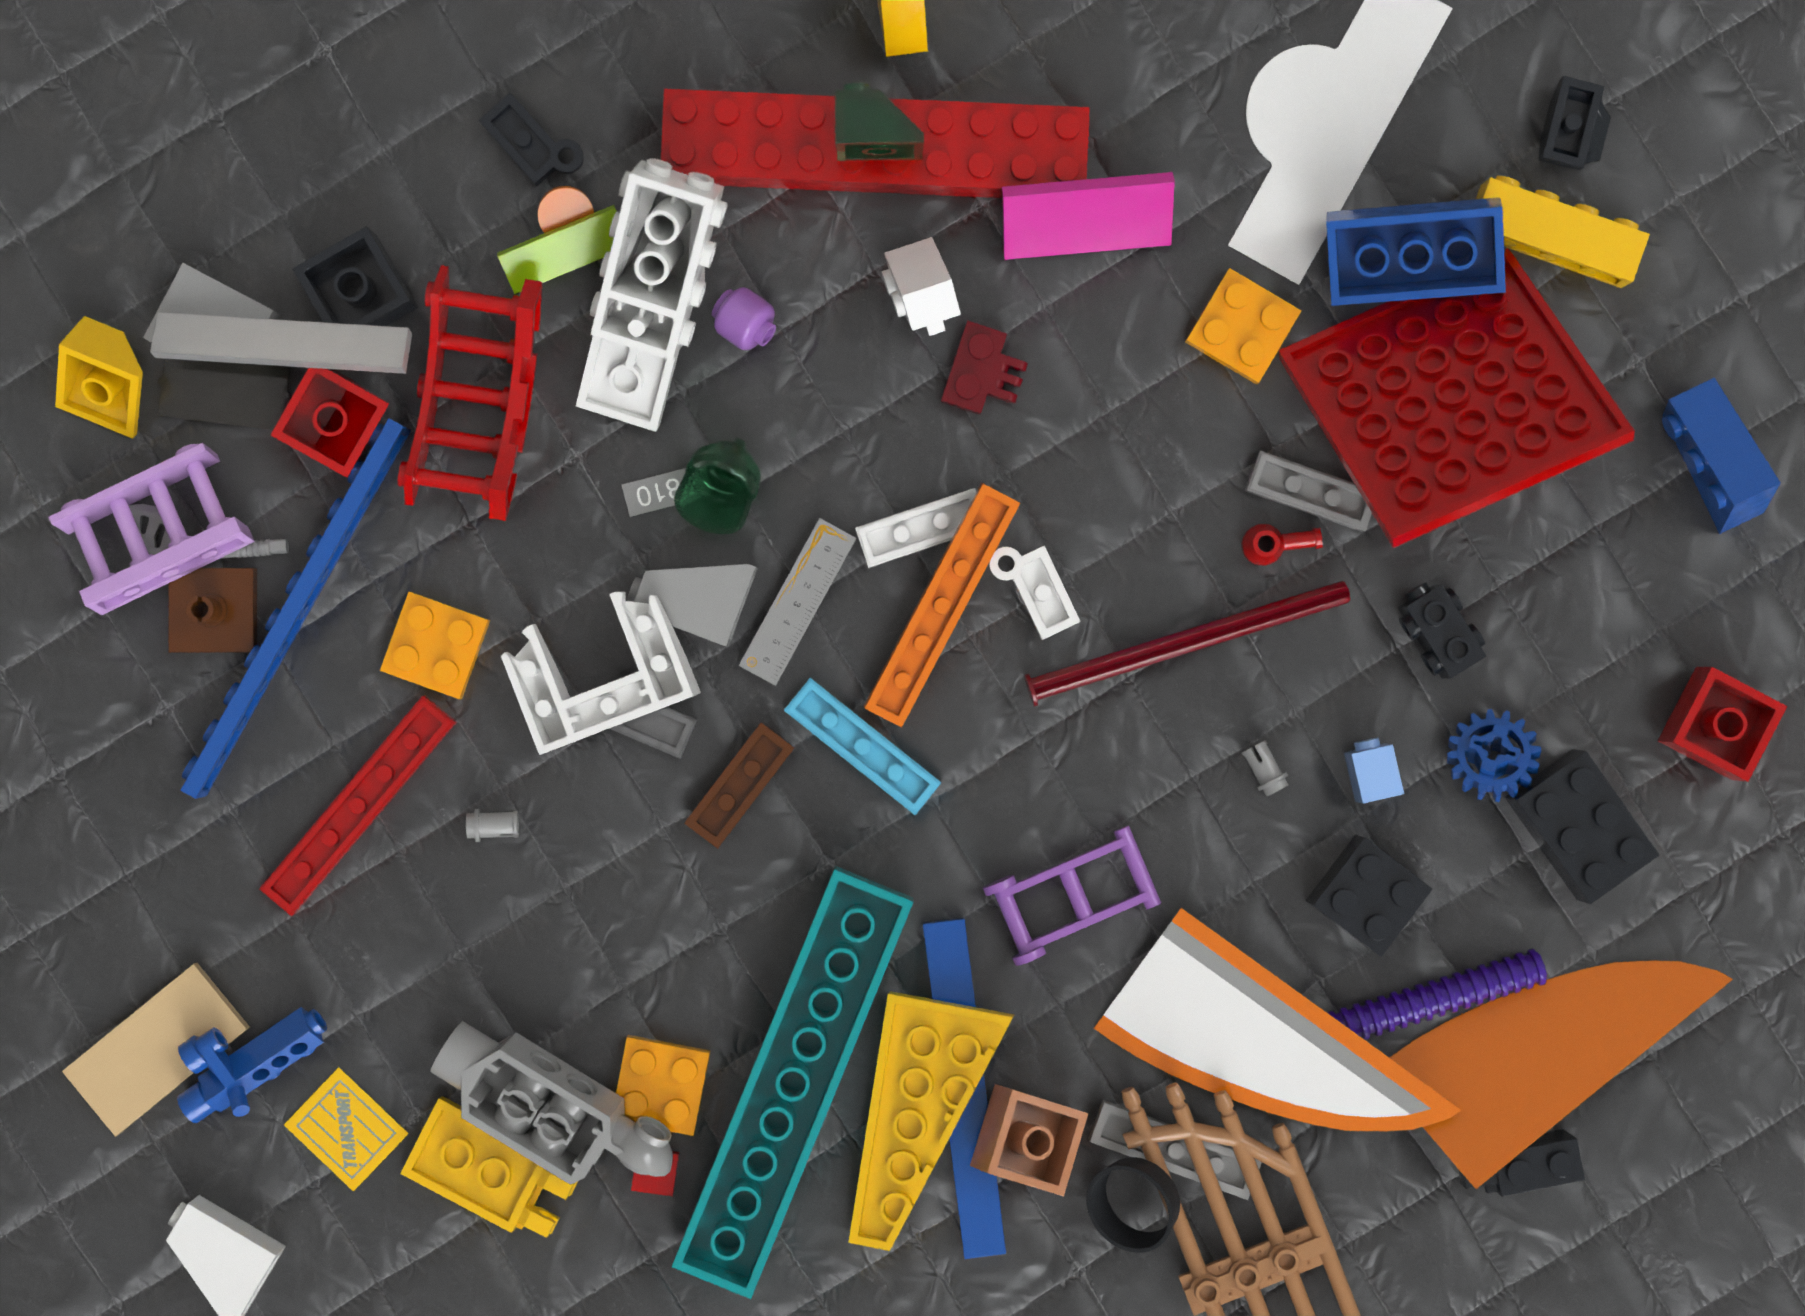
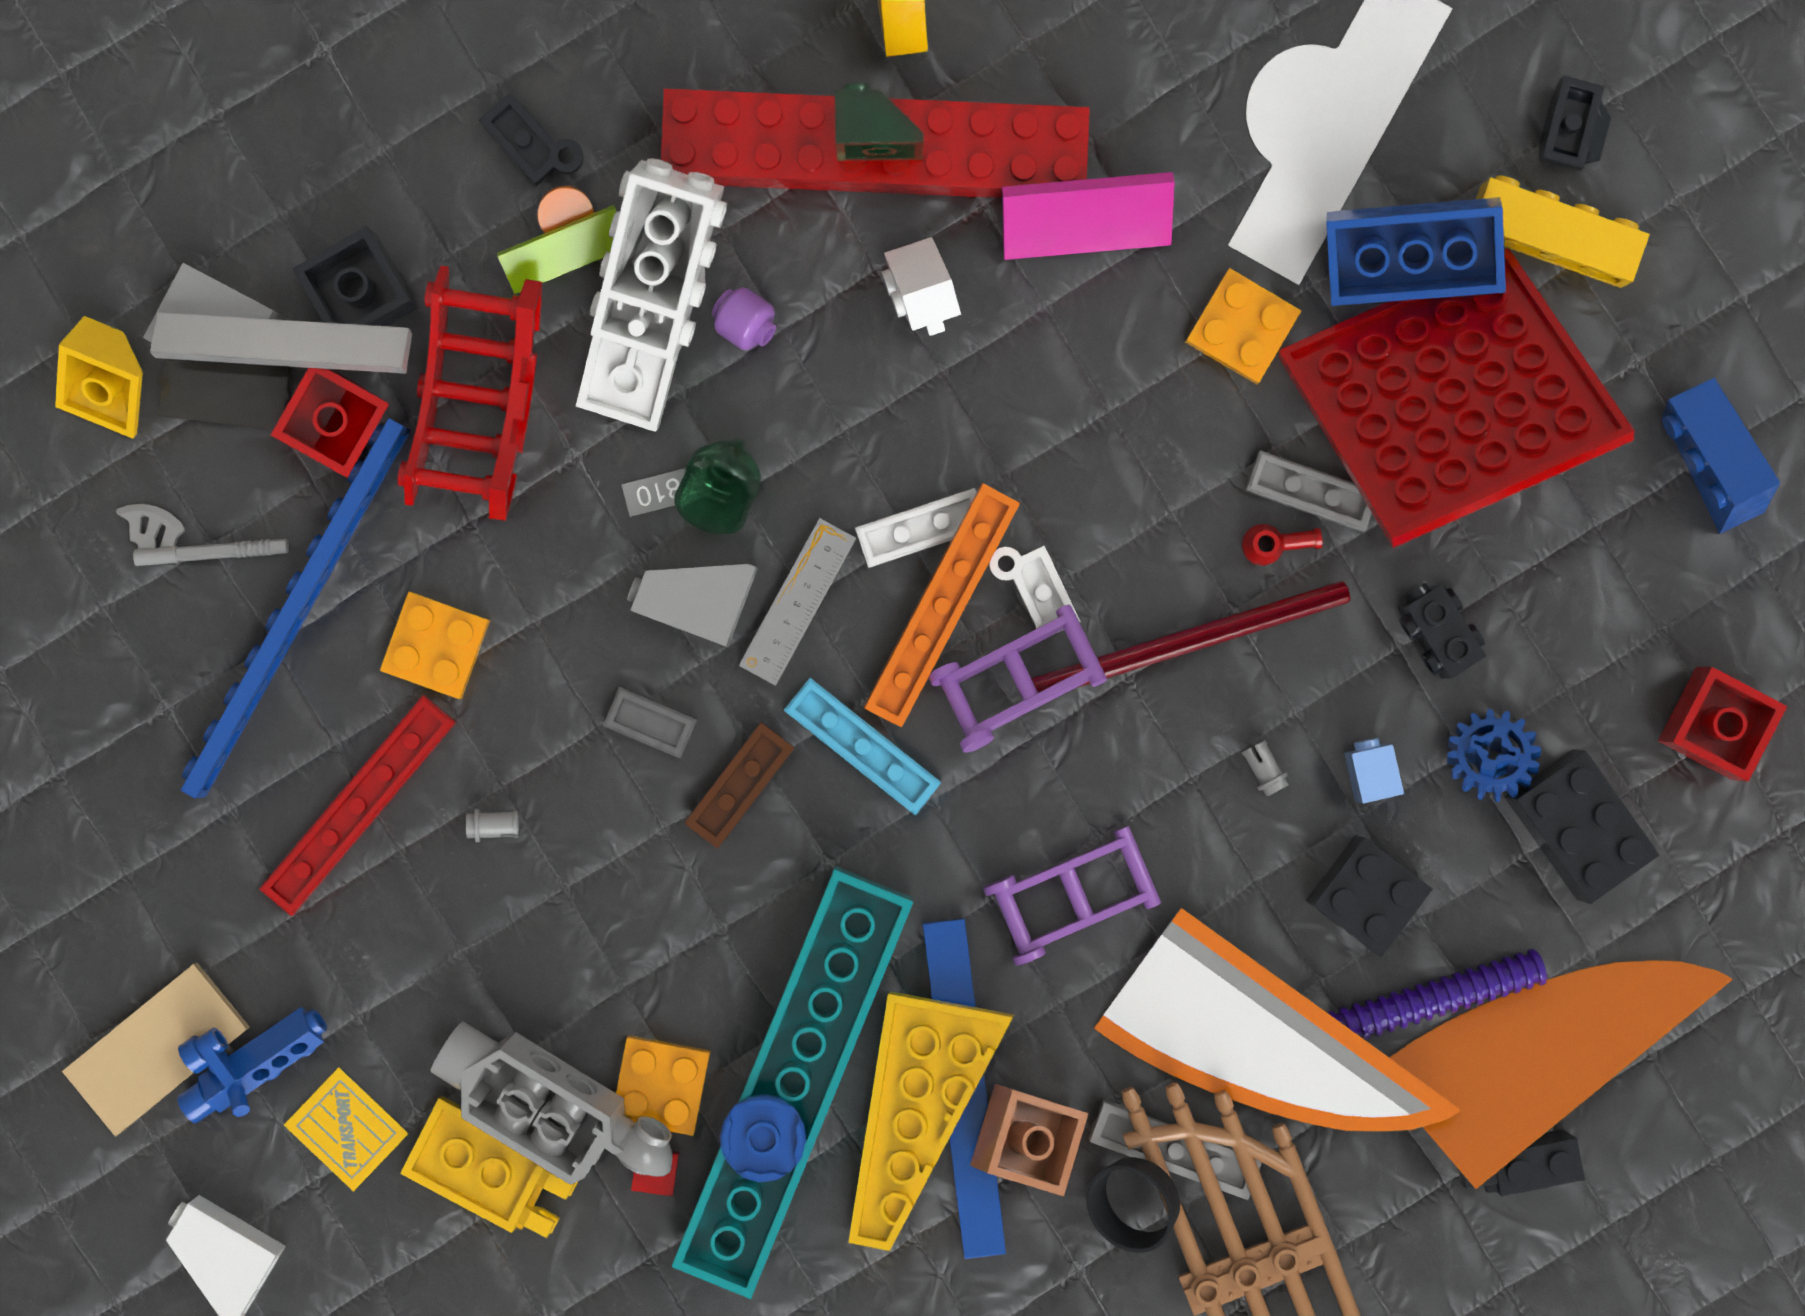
(184, 553): lavender fence -> none
(213, 611): reddish brown tile -> none
(561, 719): white wedge -> none
(763, 1137): none -> blue tile
(952, 674): none -> medium lavender piece
(981, 370): dark red hinge -> none

